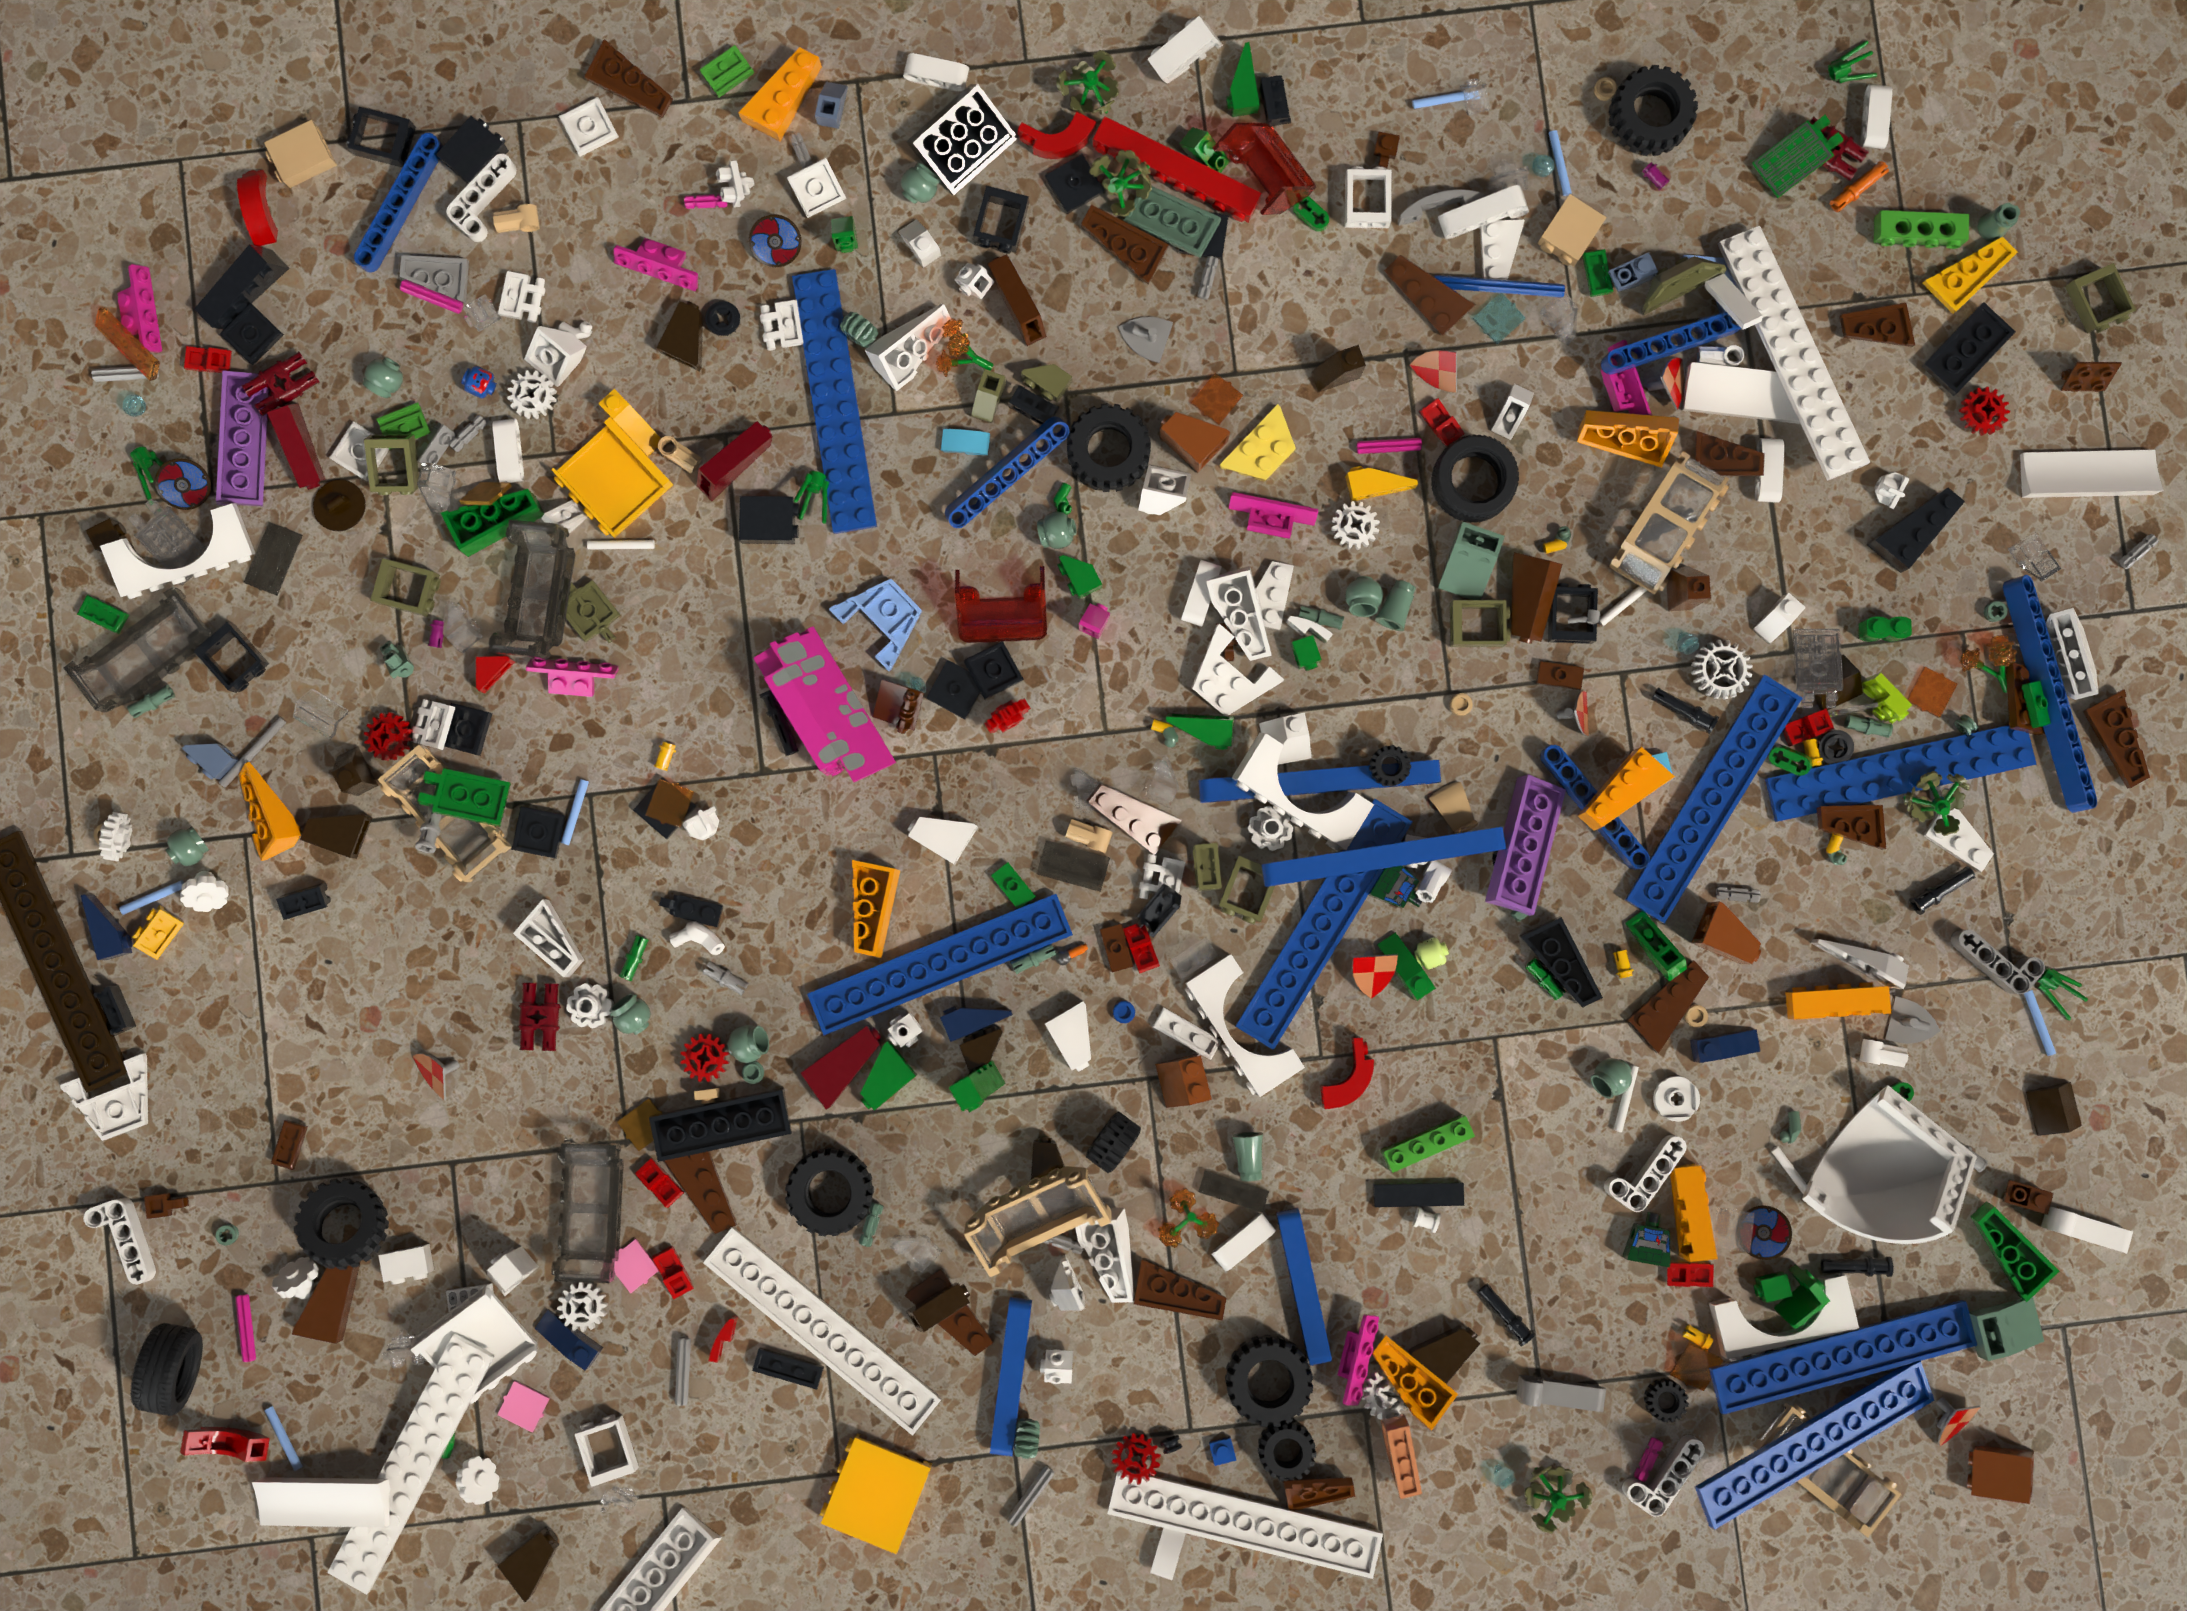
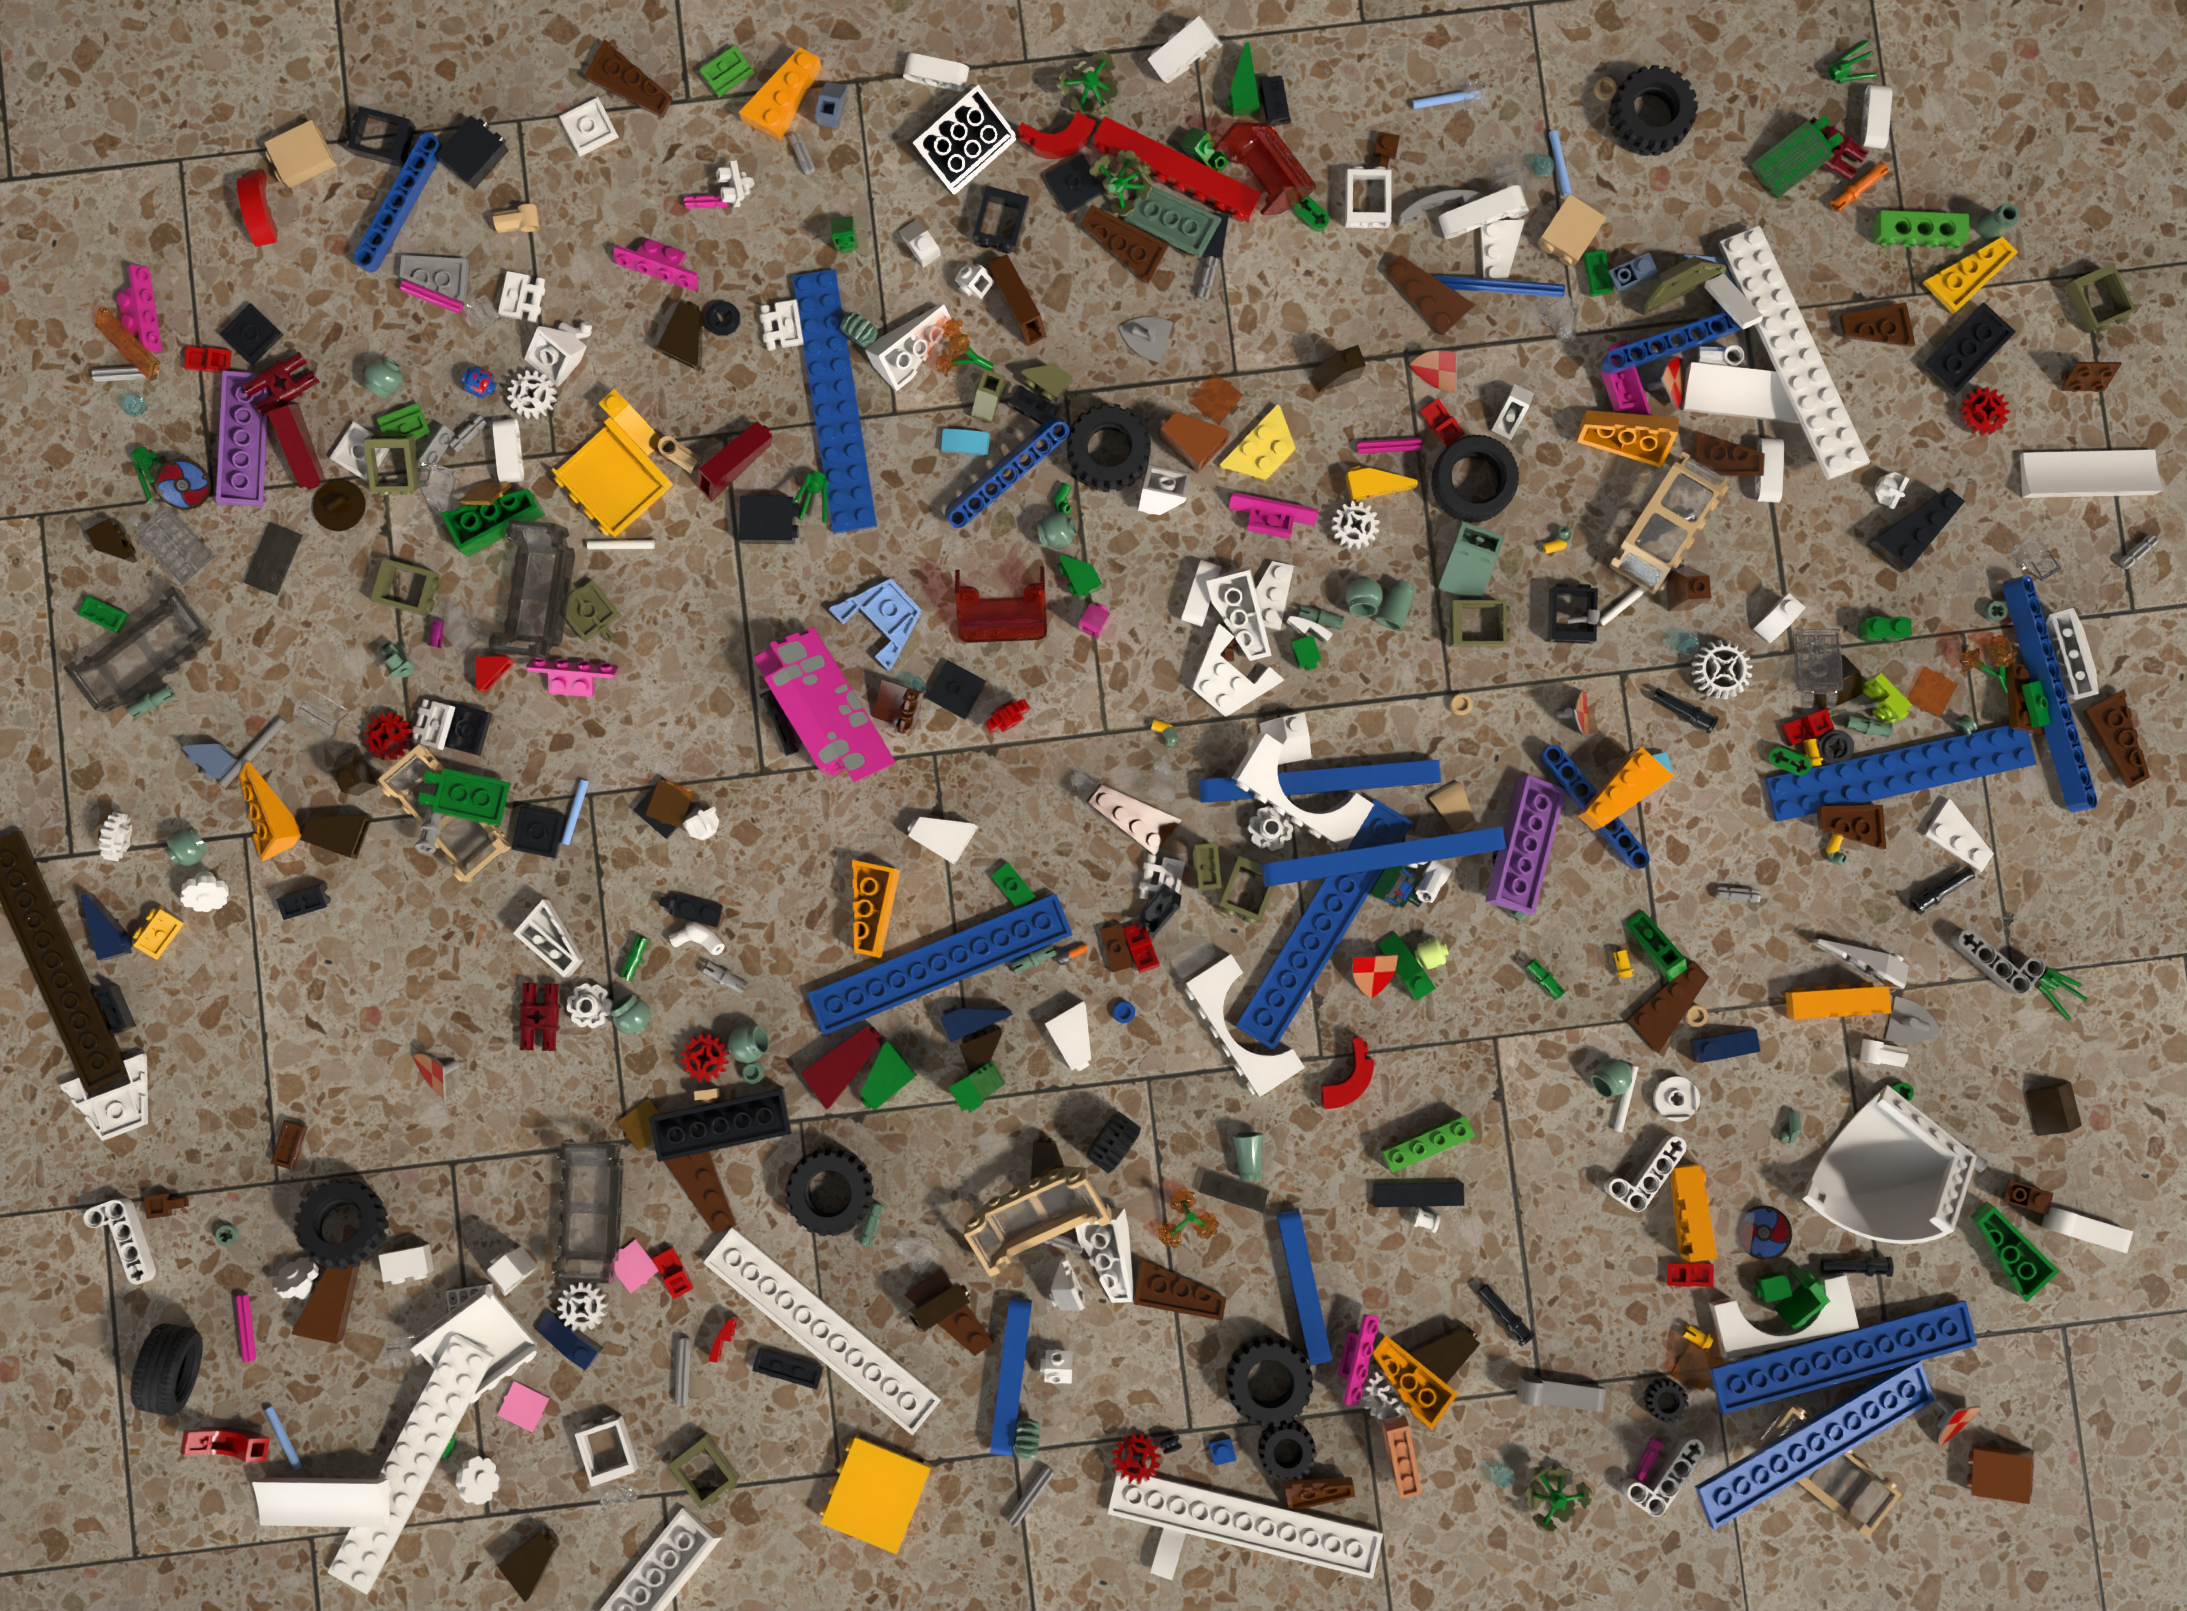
(134, 574): white arch -> none
(145, 900): light blue bar -> none
(220, 639): black window -> none
(241, 285): black wedge -> none
(485, 196): white beam -> none
(567, 515): white slope -> none
(659, 1182): red slope -> none
(665, 755): yellow pin -> none
(720, 1459): none -> olive window
(775, 240): shield -> none
(816, 188): white tile -> none
(913, 1030): white brick -> none
(919, 184): sand green piece -> none
(993, 670): black plate -> none
(1073, 866): clear smoke piece -> none
(1094, 837): tan piece -> none
(1183, 1081): dark orange slope -> none
(1187, 1033): white tile -> none
(1208, 728): green slope -> none
(1243, 1242): white beam -> none
(1376, 765): black tyre -> none
(1499, 318): clear light blue piece -> none
(1532, 595): reddish brown slope -> none
(1559, 953): black wedge -> none
(1560, 675): reddish brown plate -> none
(1649, 1242): torso -> none
(1655, 176): magenta pin -> none
(1713, 799): blue plate -> none
(1726, 935): dark orange slope -> none
(1789, 1168): white bar -> none
(1942, 805): olive plant -> none
(2006, 1329): sand green slope -> none
(2039, 1022): light blue bar -> none

